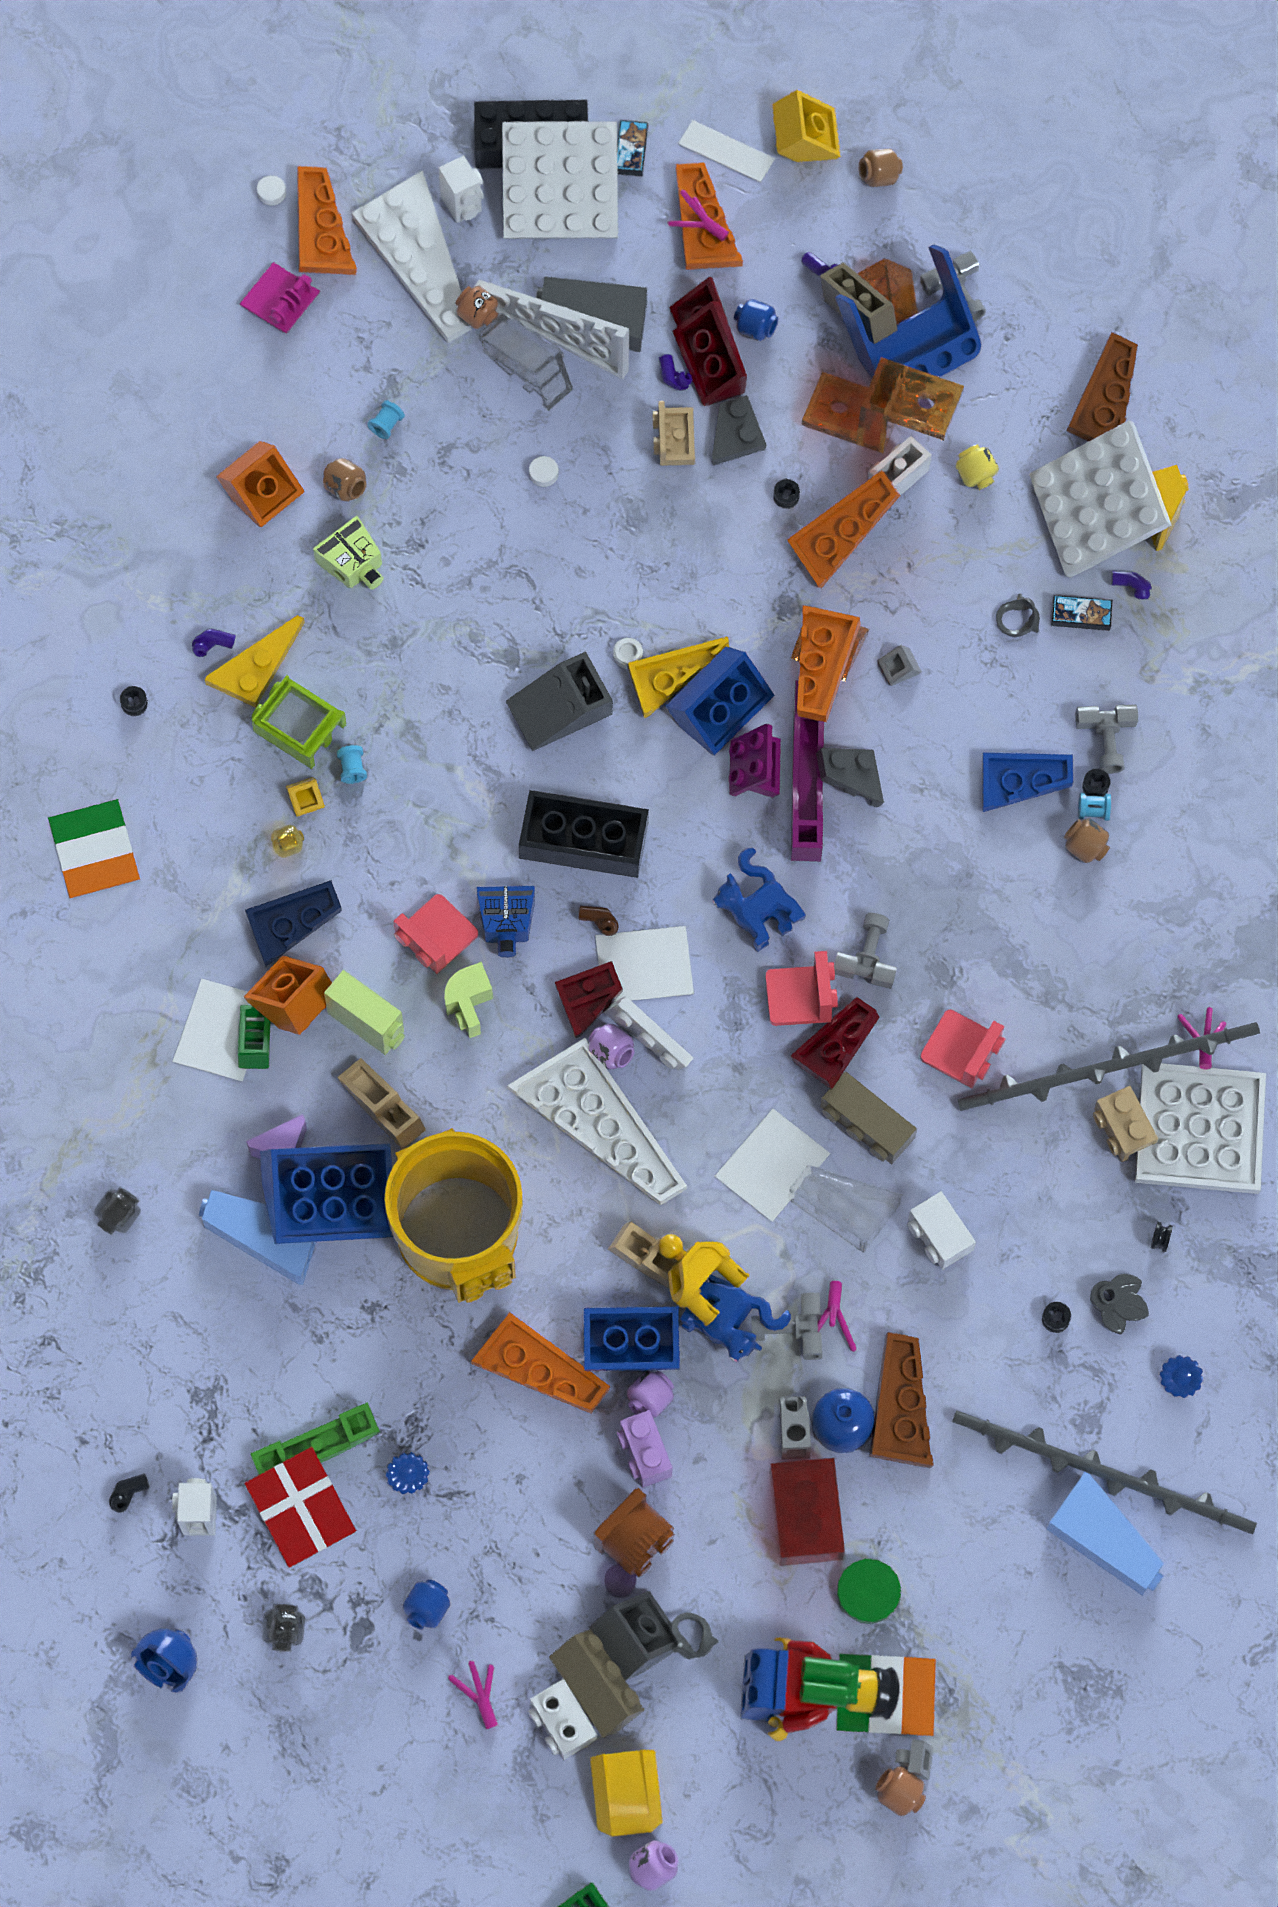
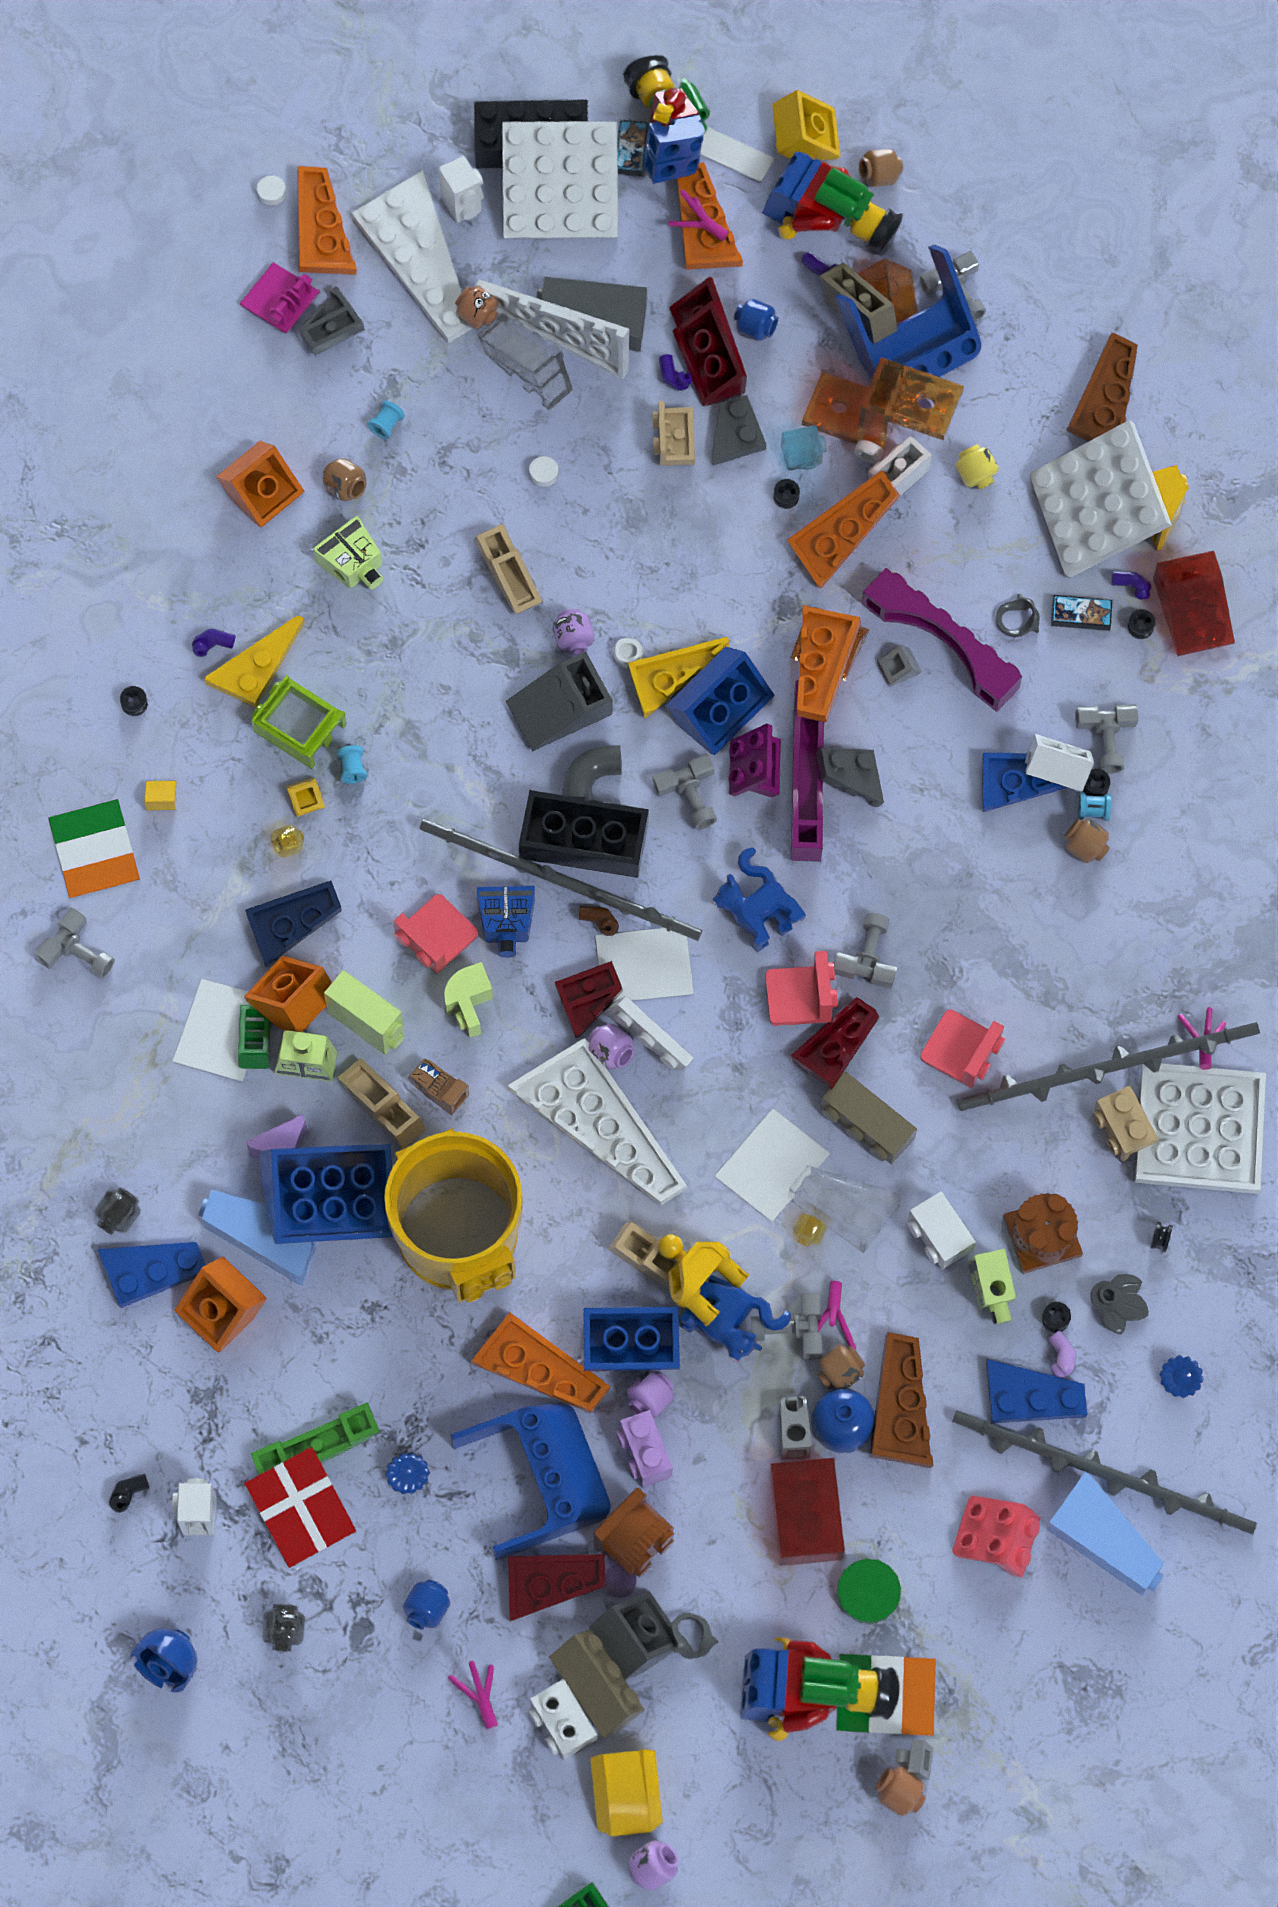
(67, 942): none -> light grey bar
(150, 1269): none -> blue wing
(160, 795): none -> yellow slope
(220, 1303): none -> orange slope
(305, 1055): none -> yellowish green torso
(331, 323): none -> dark grey wing
(439, 1086): none -> medium nougat leg
(508, 569): none -> tan slope
(547, 873): none -> dark grey plant
(551, 1580): none -> dark red wing
(560, 1466): none -> blue windscreen
(573, 631): none -> lavender head
(590, 767): none -> dark grey cylinder
(675, 118): none -> piece
(686, 782): none -> light grey bar
(803, 448): none -> clear light blue brick
(809, 1230): none -> clear yellow piece
(823, 198): none -> piece
(841, 1367): none -> medium nougat head
(869, 451): none -> white tile
(896, 602): none -> magenta arch
(993, 1270): none -> yellowish green torso
(997, 1533): none -> coral bracket
(1031, 1395): none -> blue wing
(1043, 1232): none -> dark orange piece
(1059, 762): none -> white hinge
(1066, 1355): none -> lavender arm
(1148, 618): none -> black bush
(1194, 602): none -> clear red slope

